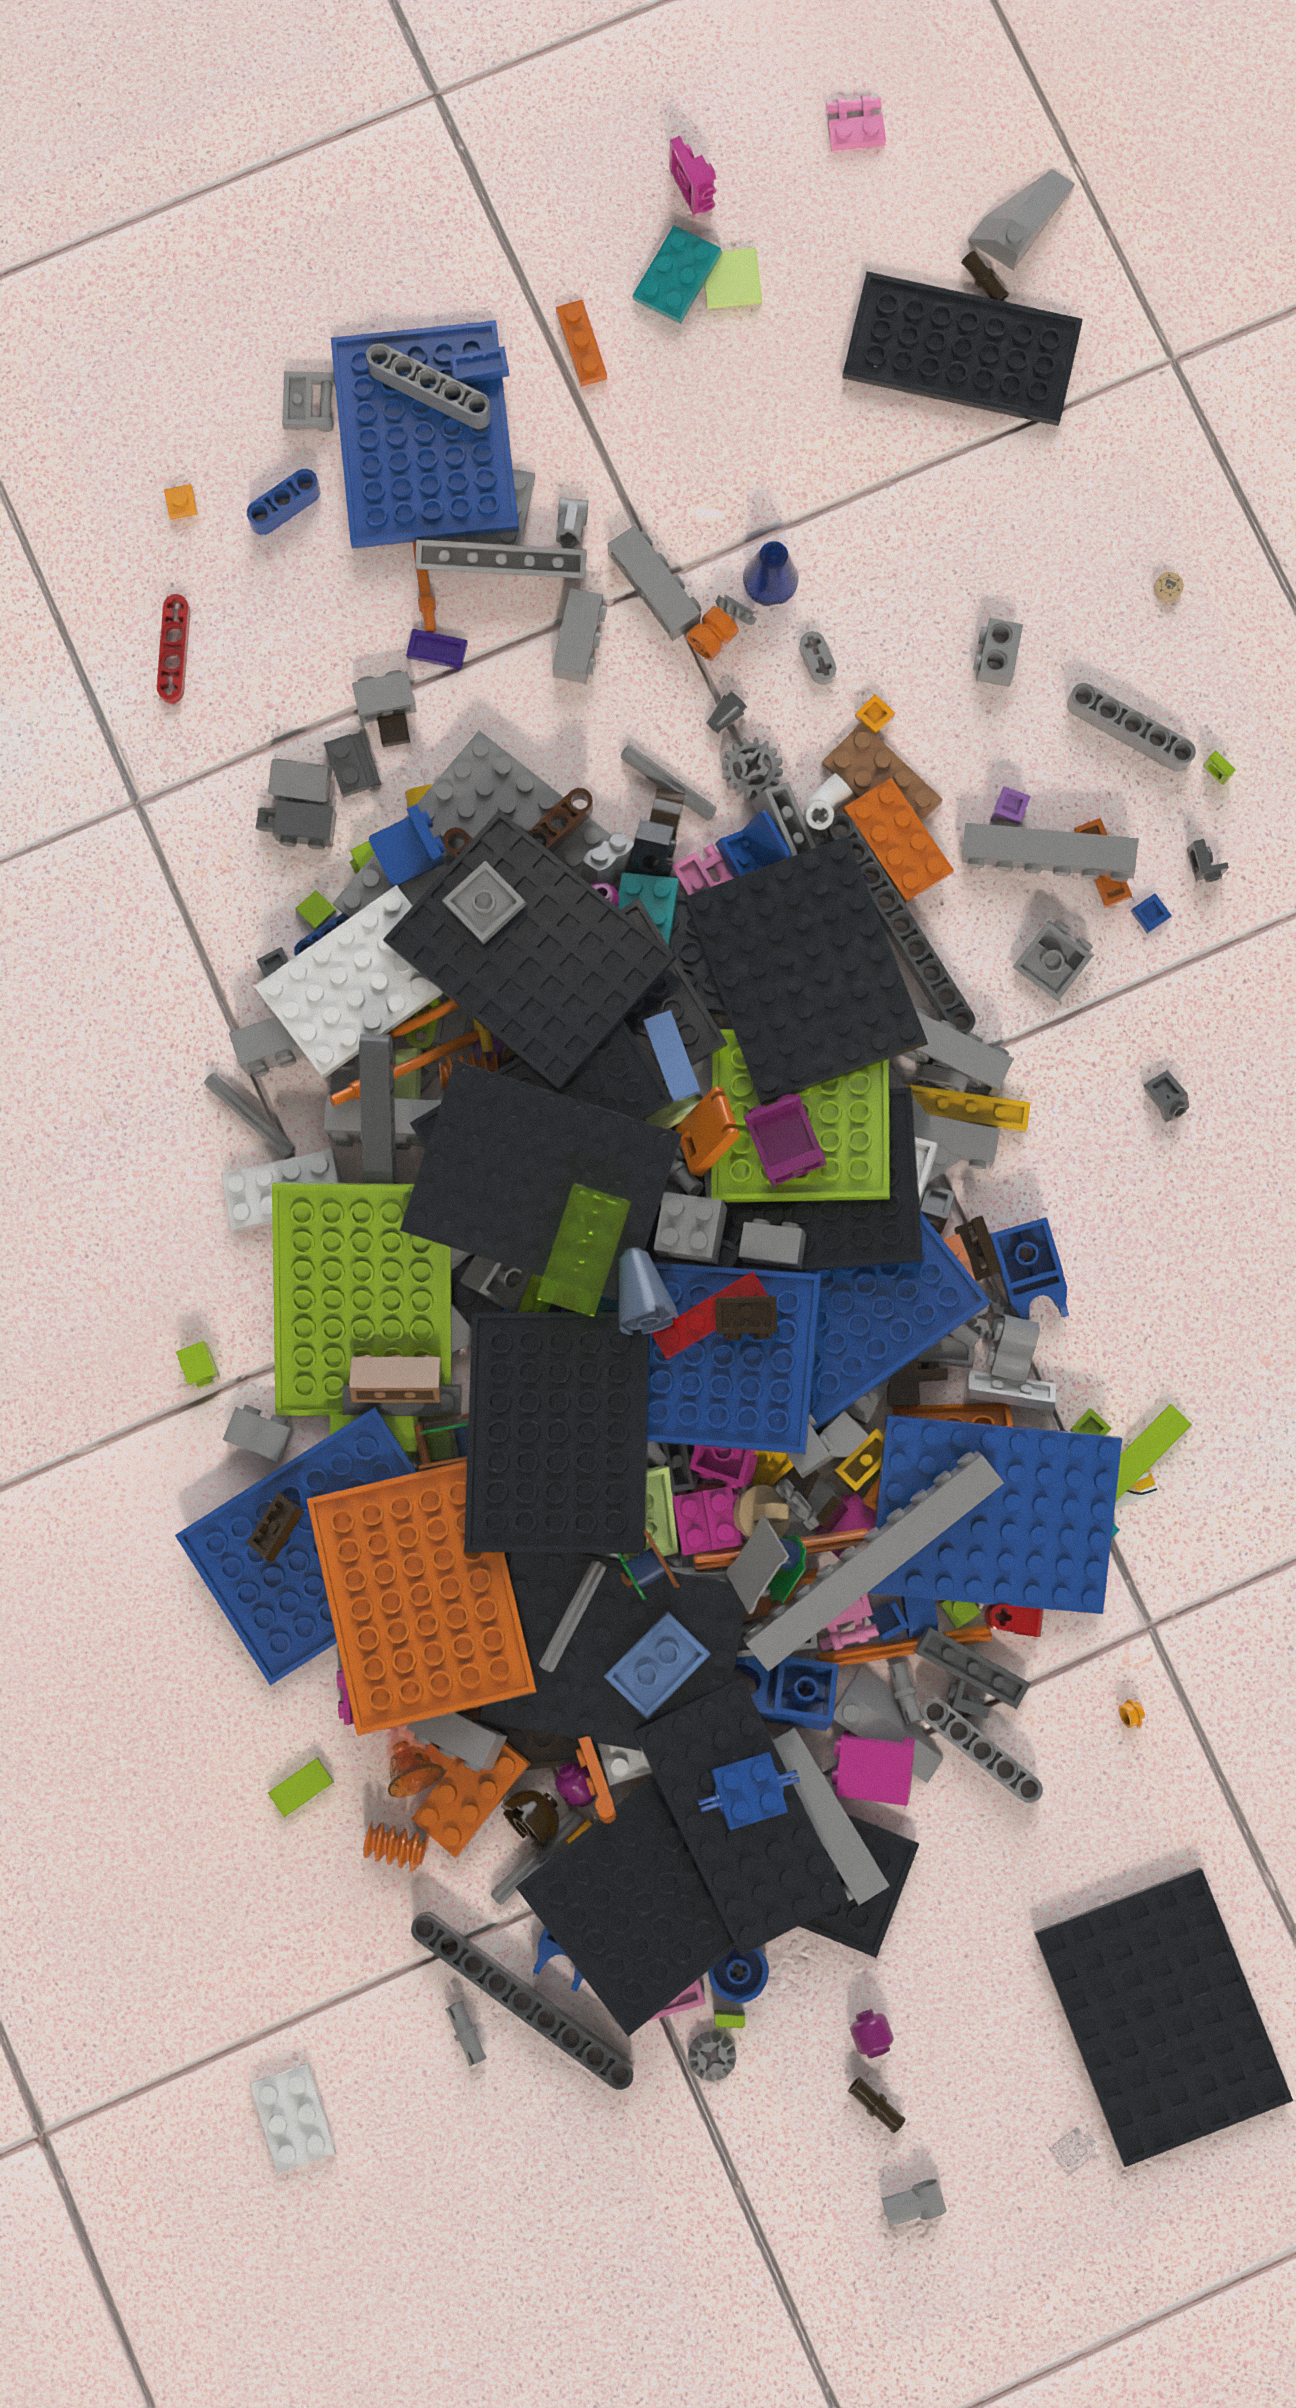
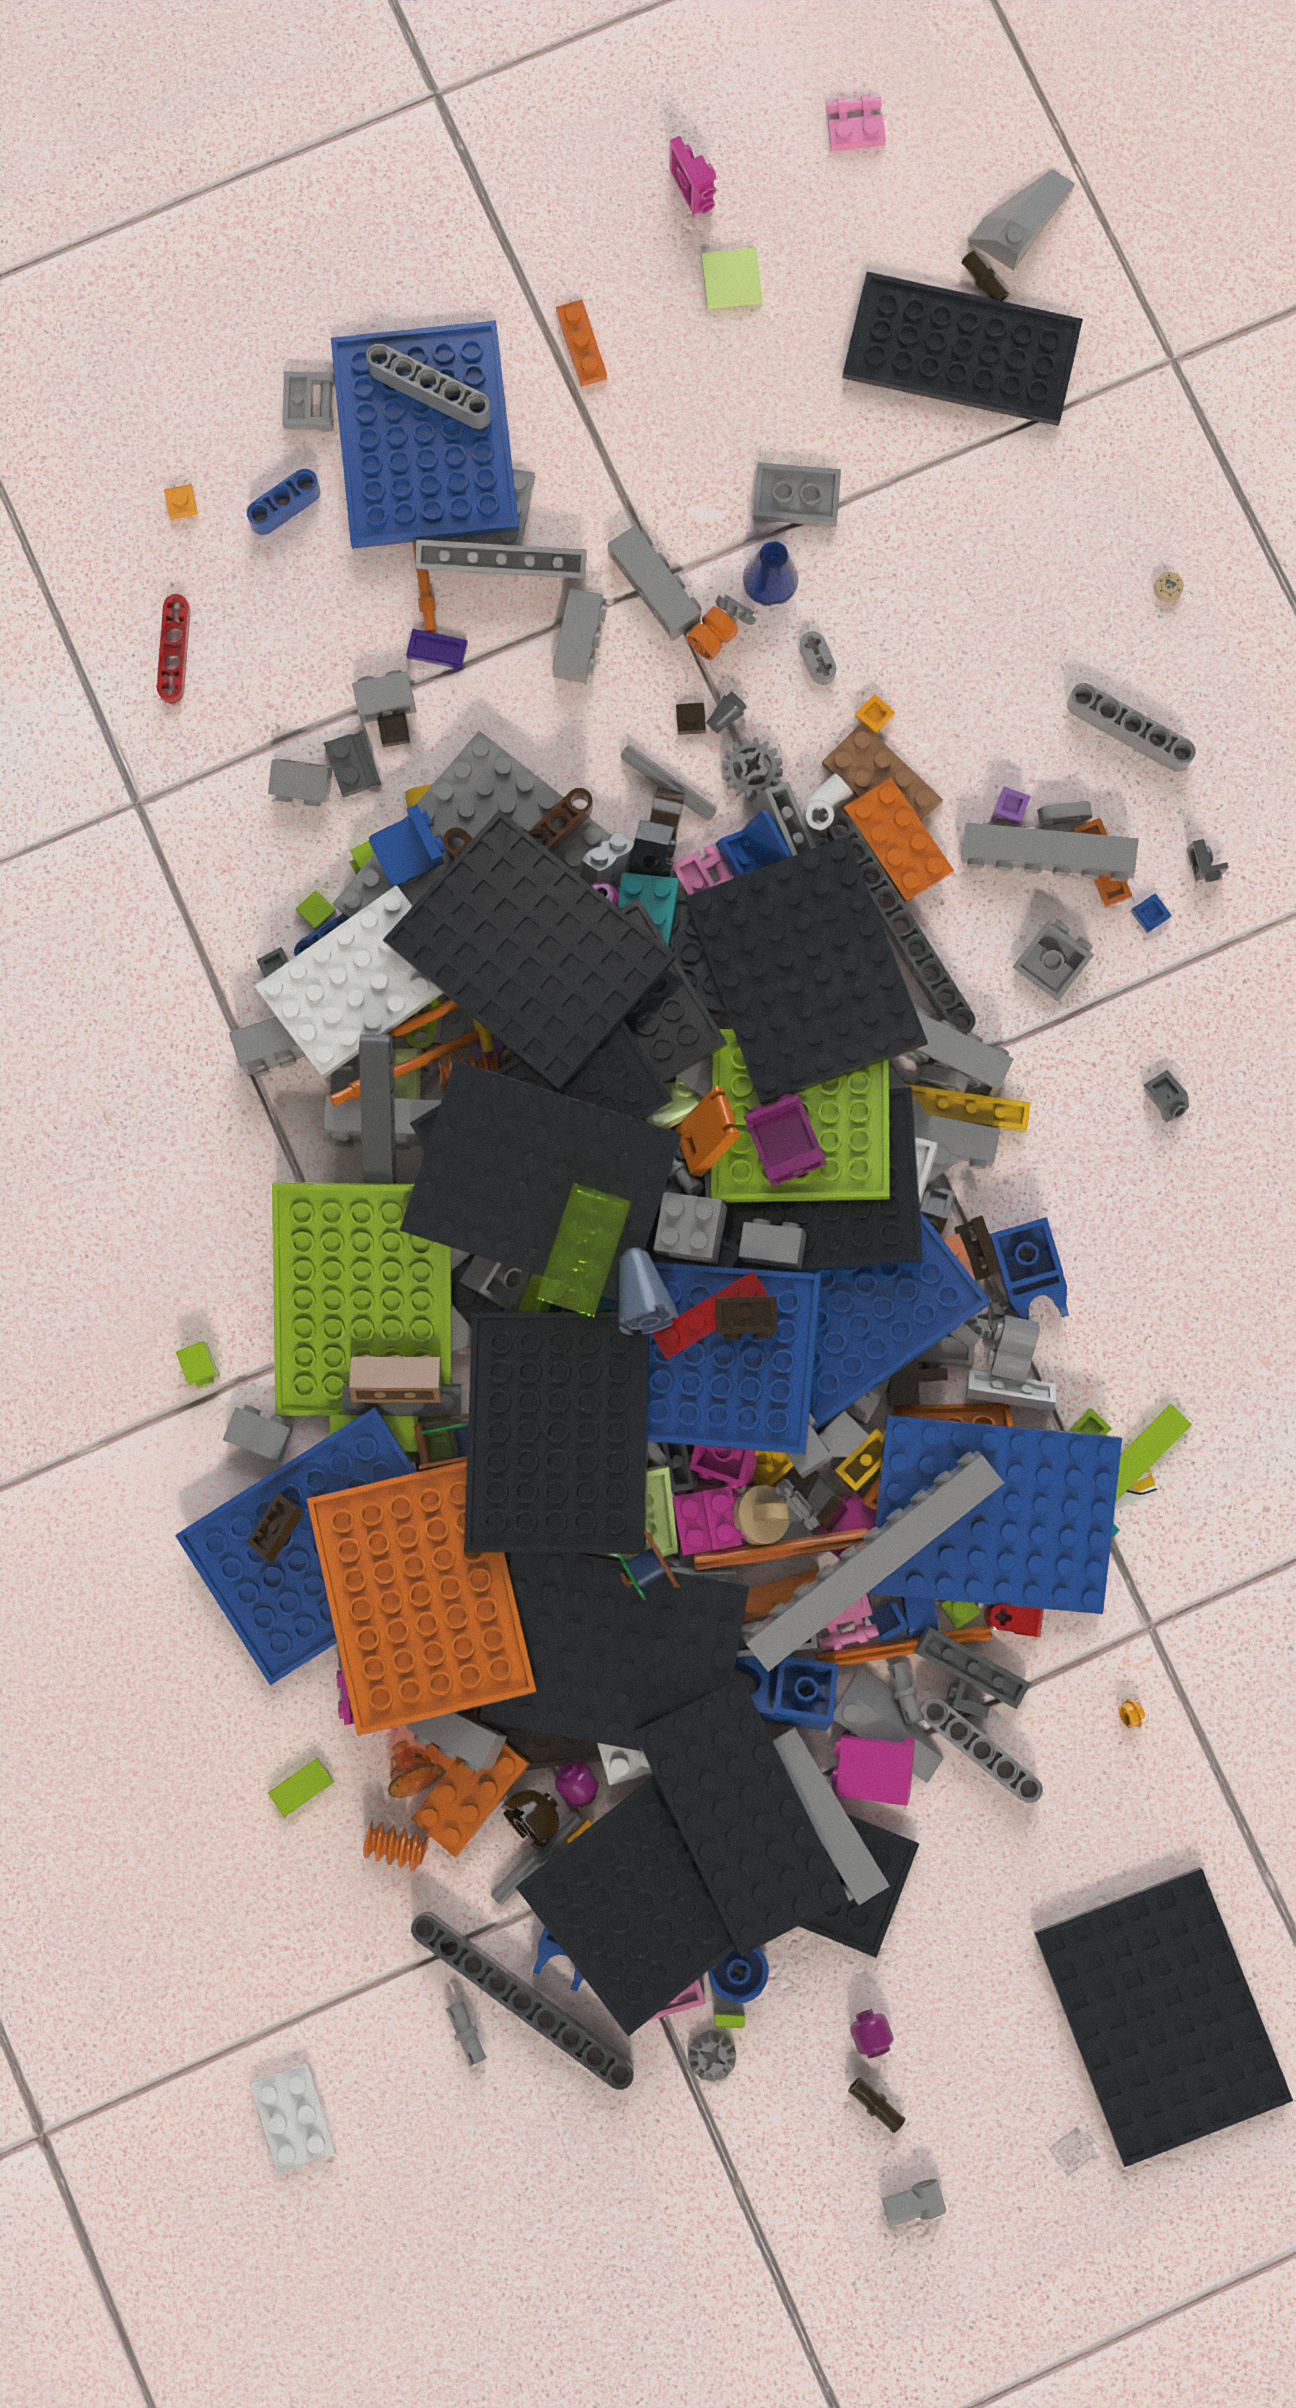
(249, 1115): light grey axle -> none
(250, 1189): white plate -> none
(299, 824): dark grey brick -> none
(480, 365): blue plate -> none
(484, 902): light grey plate -> none
(571, 519): light grey piece -> none
(572, 1616): light grey axle -> none
(596, 1783): orange hinge -> none
(657, 1665): medium blue tile -> none
(672, 1056): medium blue tile -> none
(677, 274): teal plate -> none
(690, 718): none -> dark brown plate
(748, 1791): blue plate -> none
(767, 1566): light grey piece -> none
(797, 494): none -> light grey plate
(1002, 653): light grey brick -> none
(1064, 813): none -> light grey beam
(1219, 767): lime tile -> none

